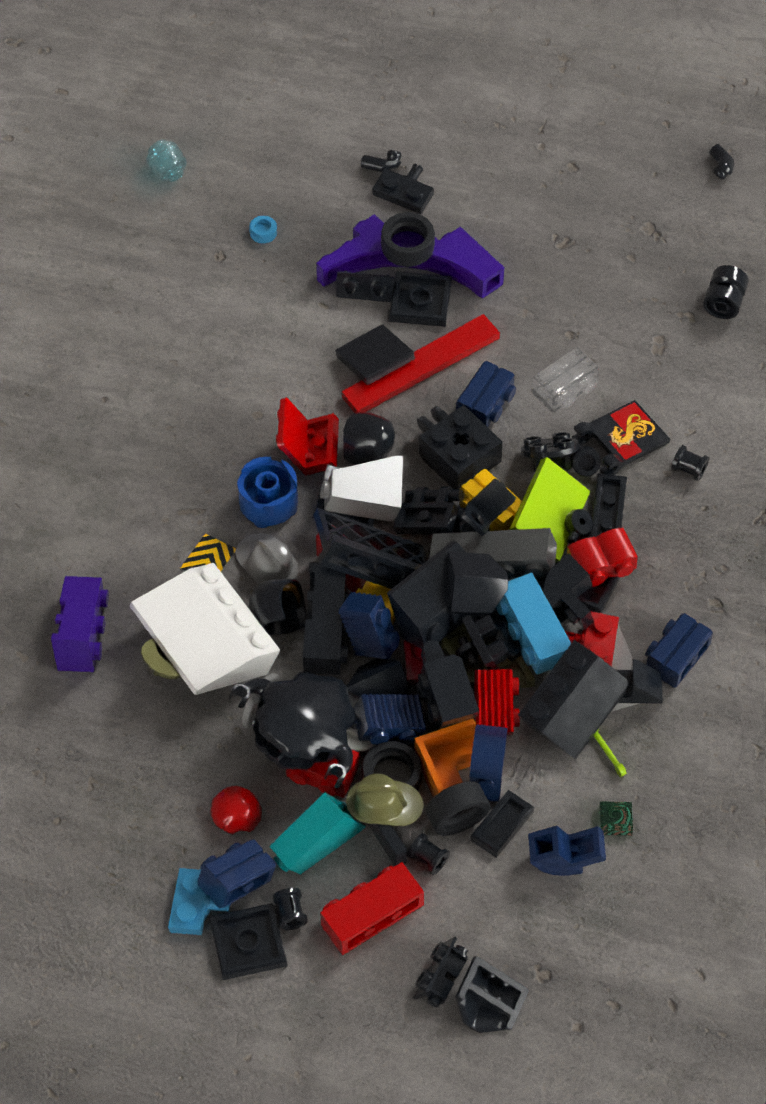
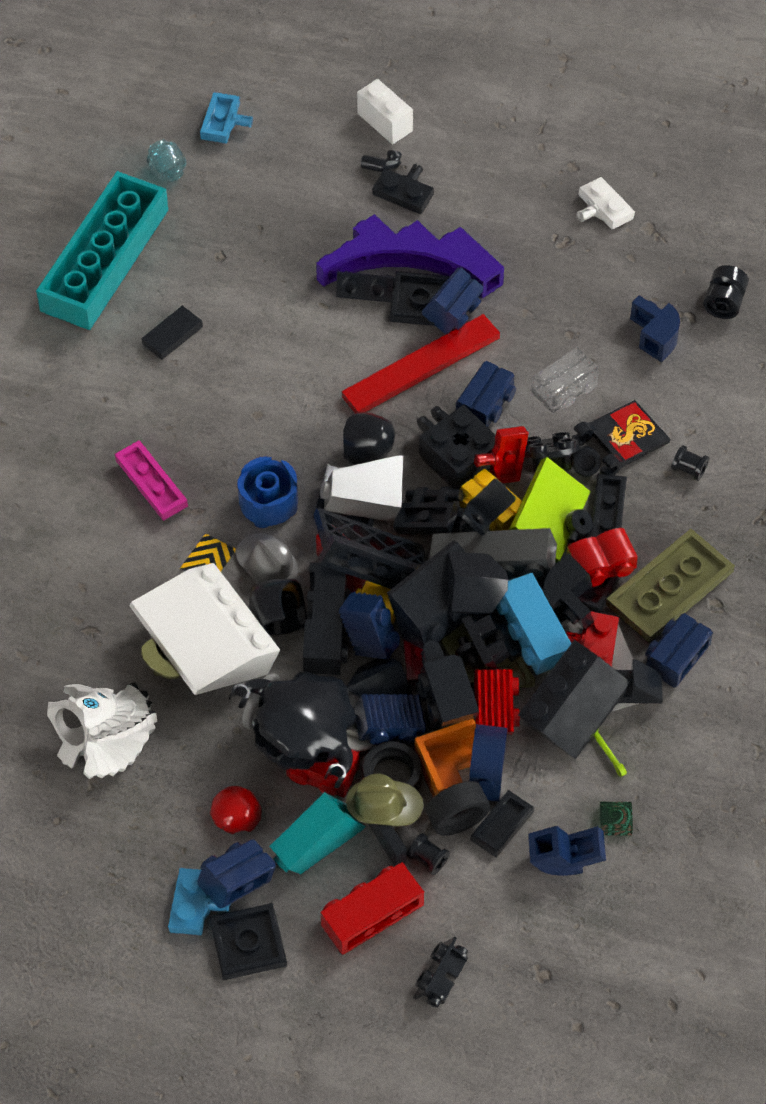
(80, 624): dark purple wedge -> none
(102, 250): none -> teal brick
(111, 727): none -> white piece
(151, 480): none -> dark pink plate
(172, 332): none -> black tile
(222, 118): none -> dark azure plate
(263, 229): dark azure tile -> none
(290, 908): black bush -> none
(306, 442): red bracket -> none
(375, 354): black tile -> none
(385, 111): none -> white brick
(407, 222): black tyre -> none
(453, 300): none -> dark blue brick
(489, 998): black slope -> none
(507, 455): none -> red plate
(604, 204): none -> white plate
(659, 327): none -> dark blue brick
(670, 585): none -> olive plate
(724, 159): black arm -> none

